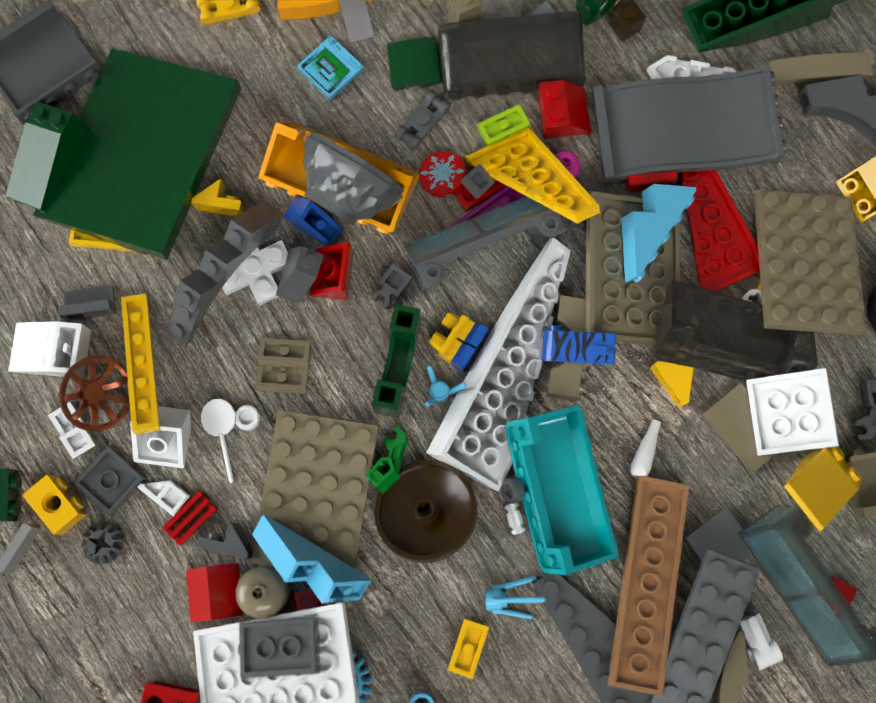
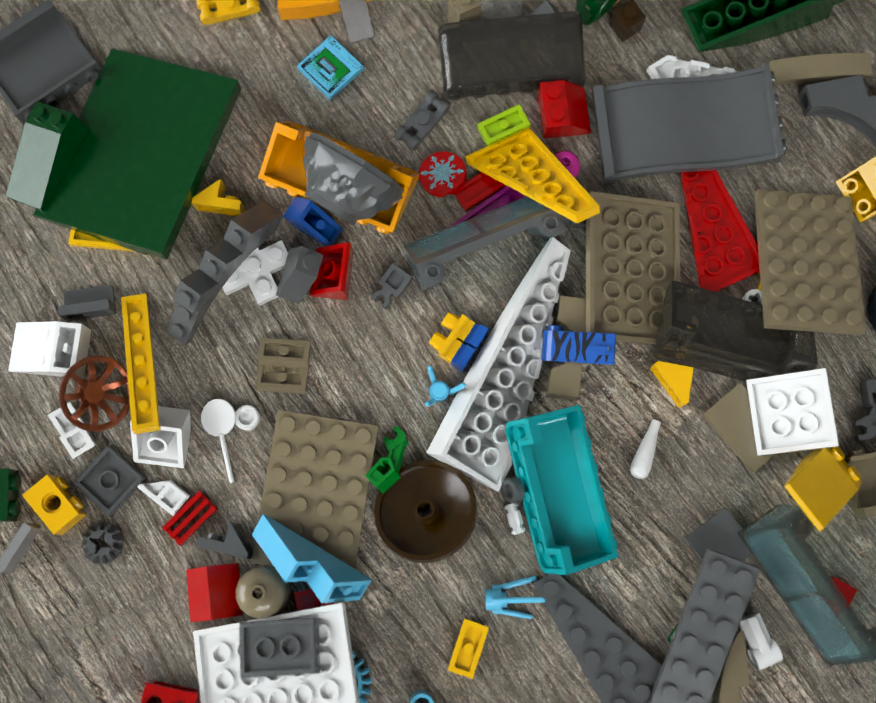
(403, 338): dark green arch -> none
(414, 63): dark green slope -> none
(477, 181): dark grey plate -> none
(643, 181): red tile -> none
(649, 229): medium azure slope -> none
(649, 586): medium nougat plate -> none

